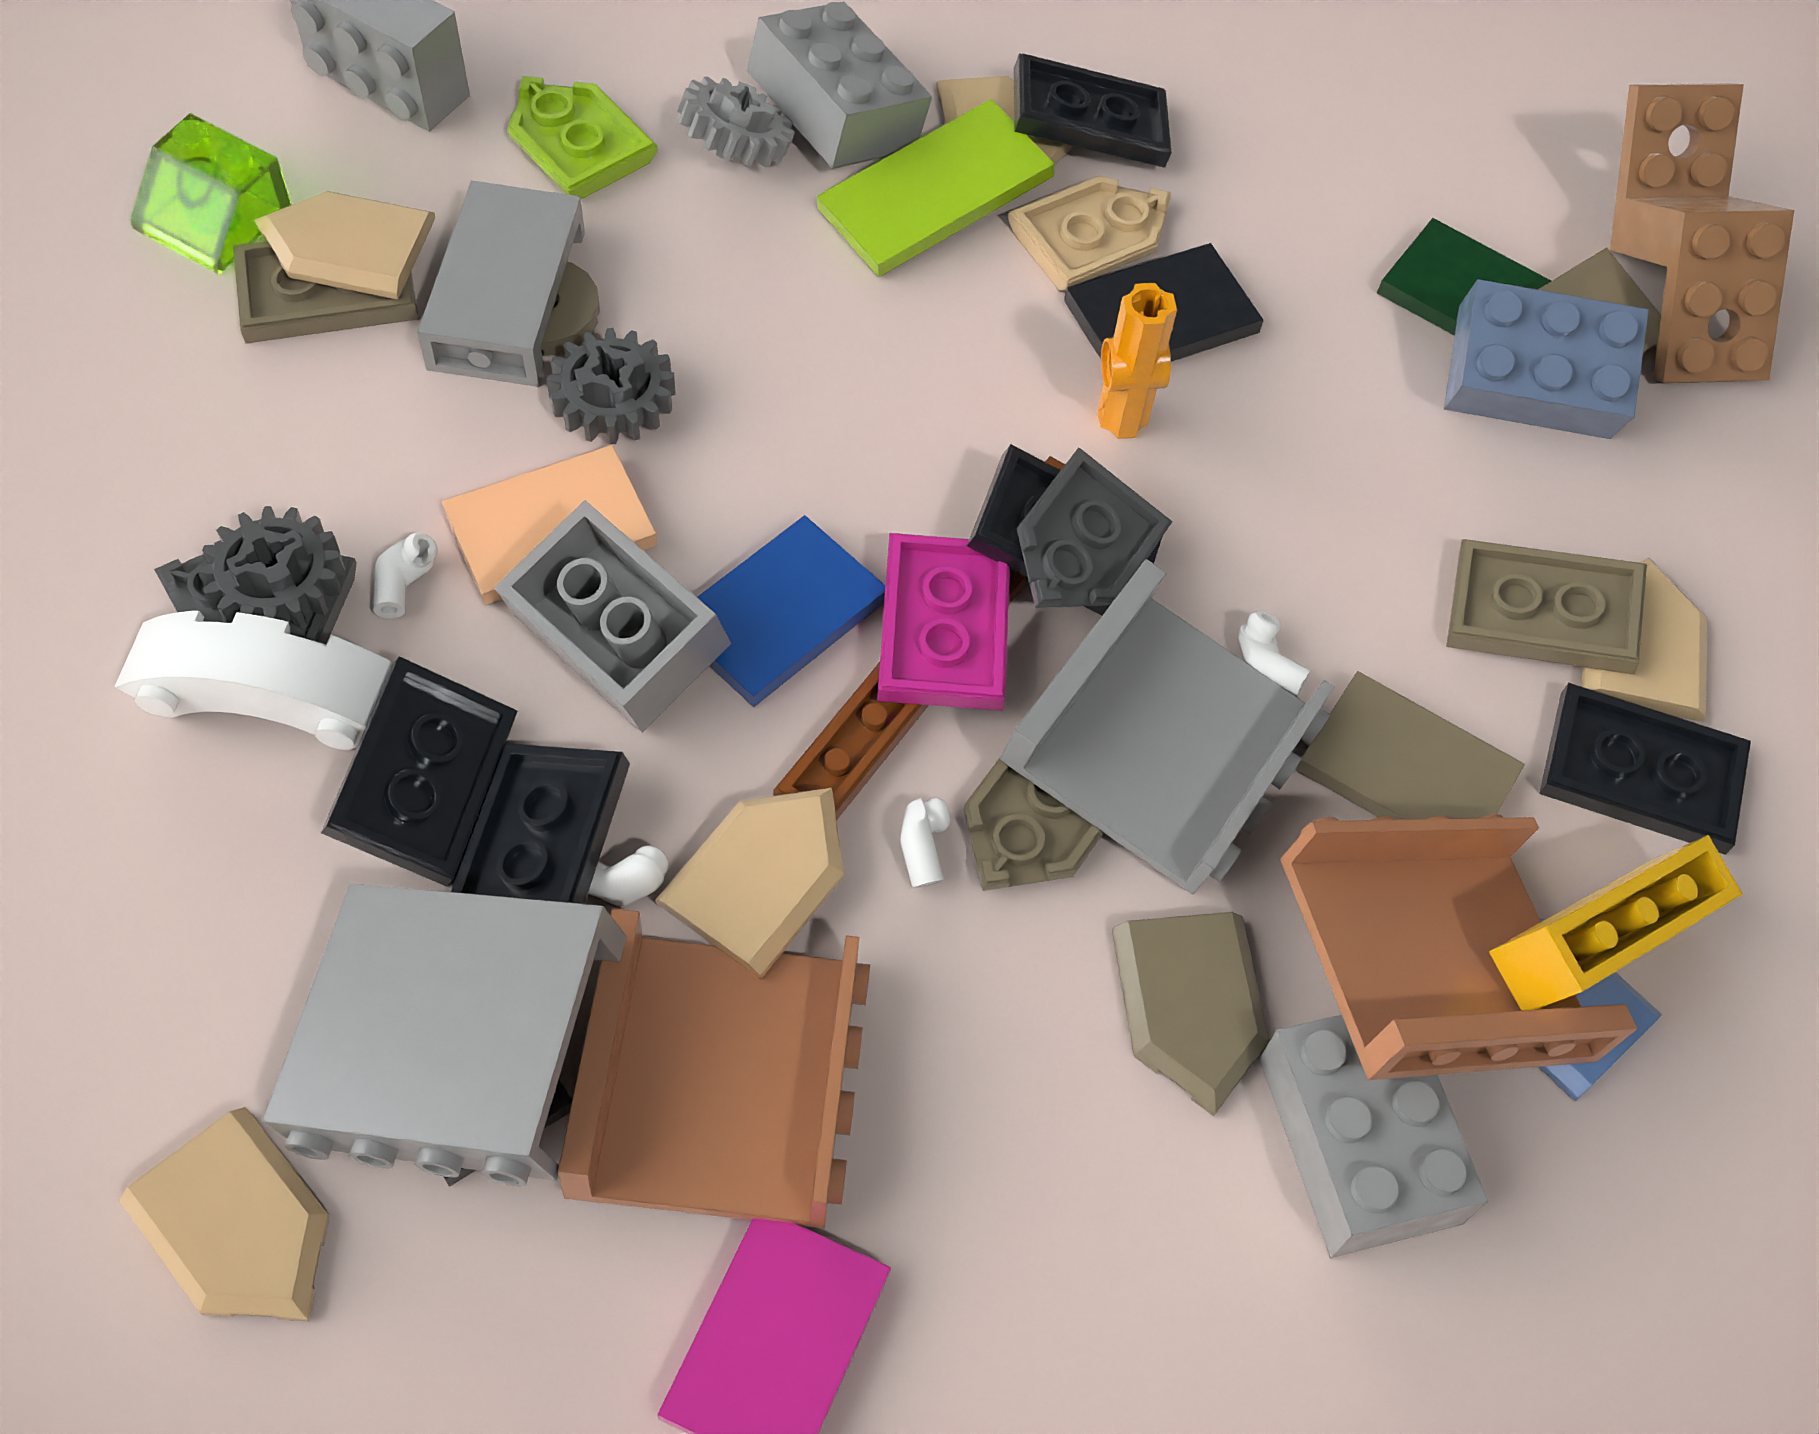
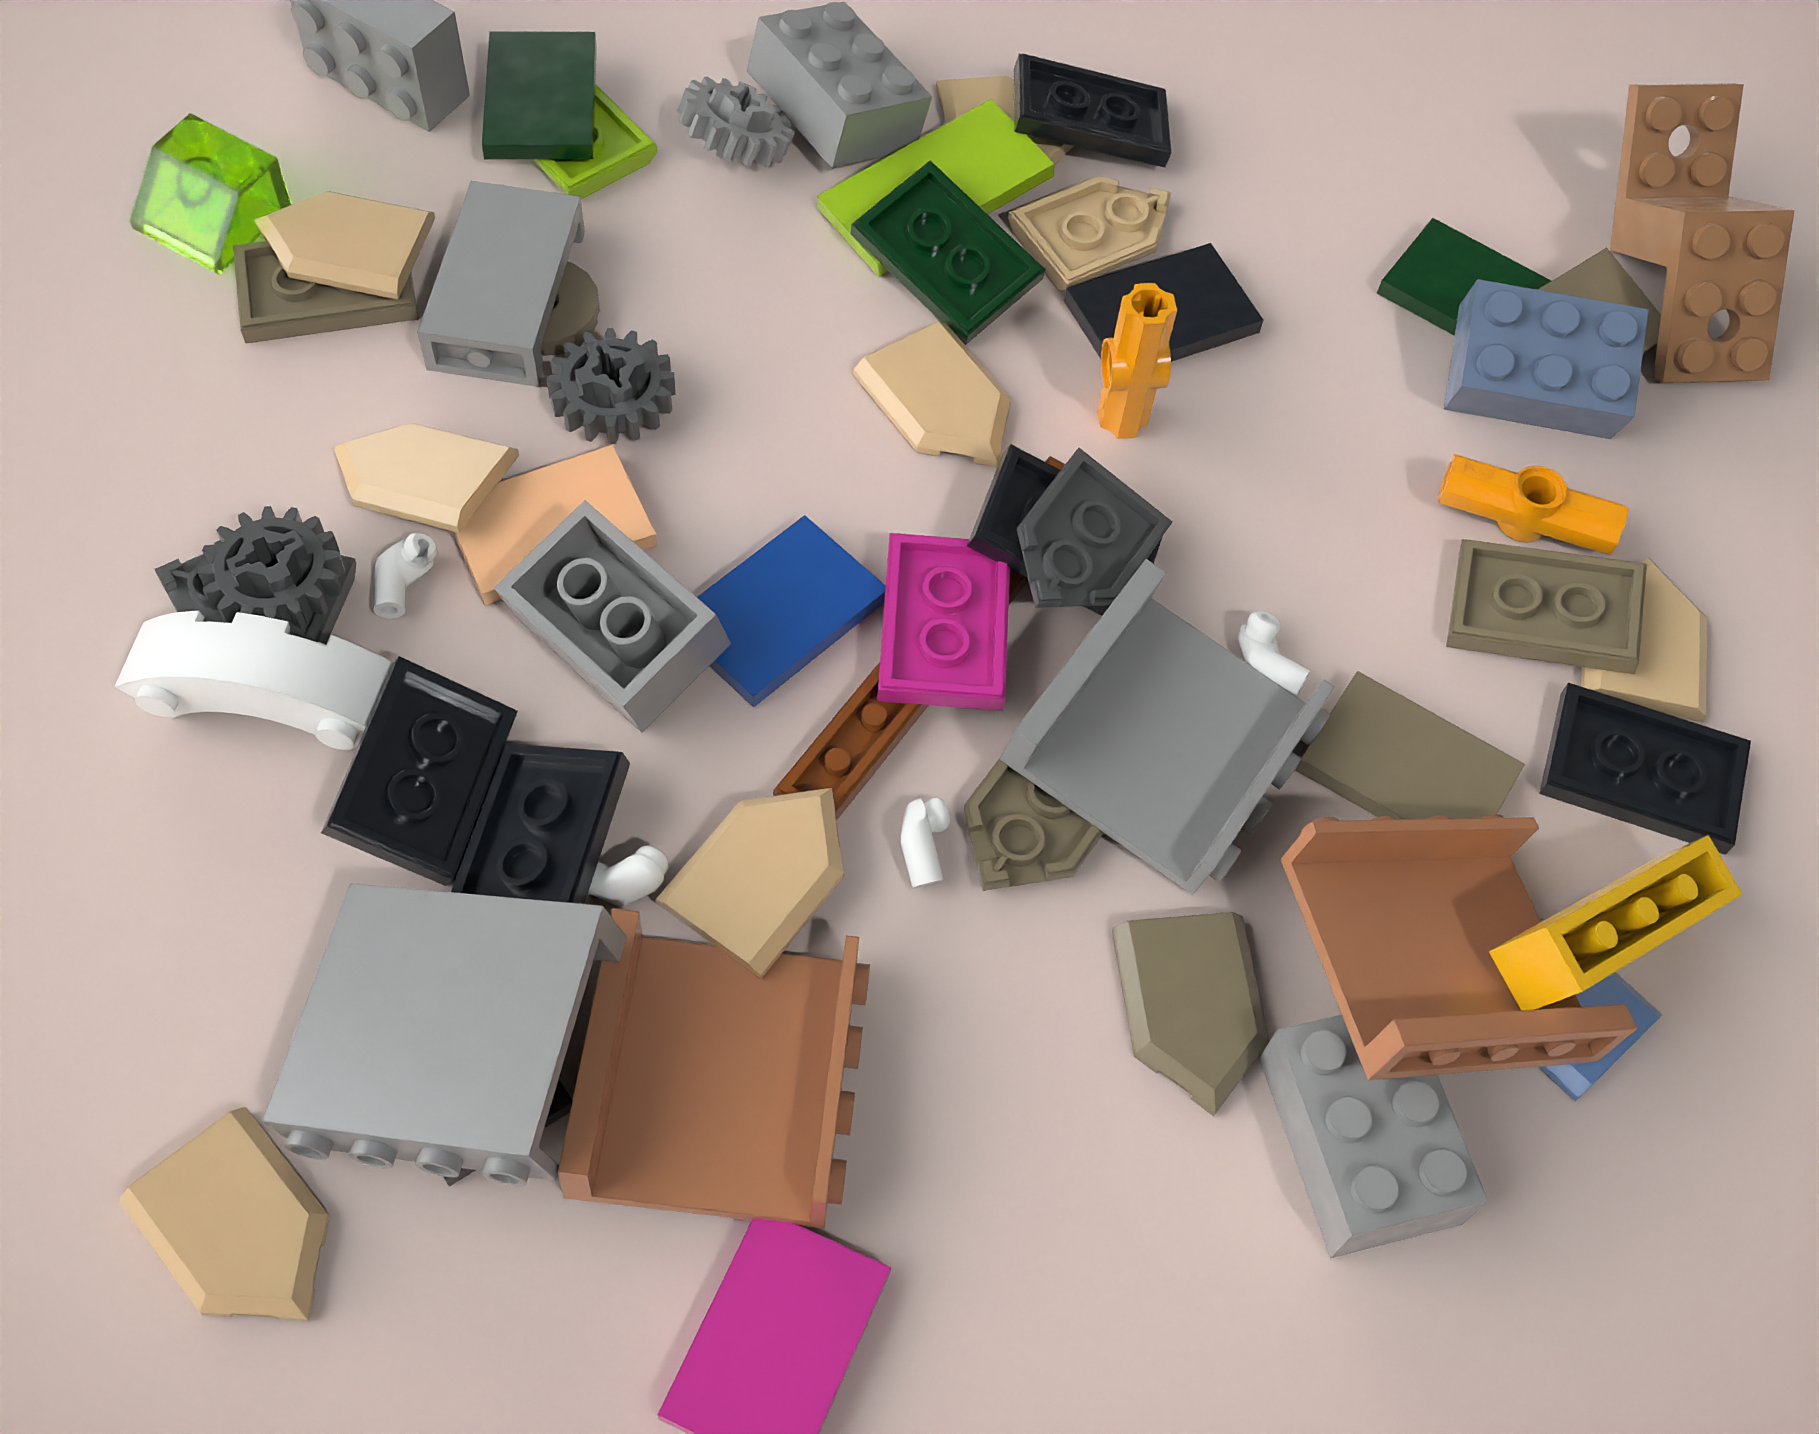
(423, 473): none -> tan tile
(540, 95): none -> dark green tile
(938, 394): none -> tan tile
(947, 252): none -> dark green tile
(1533, 504): none -> light orange piece

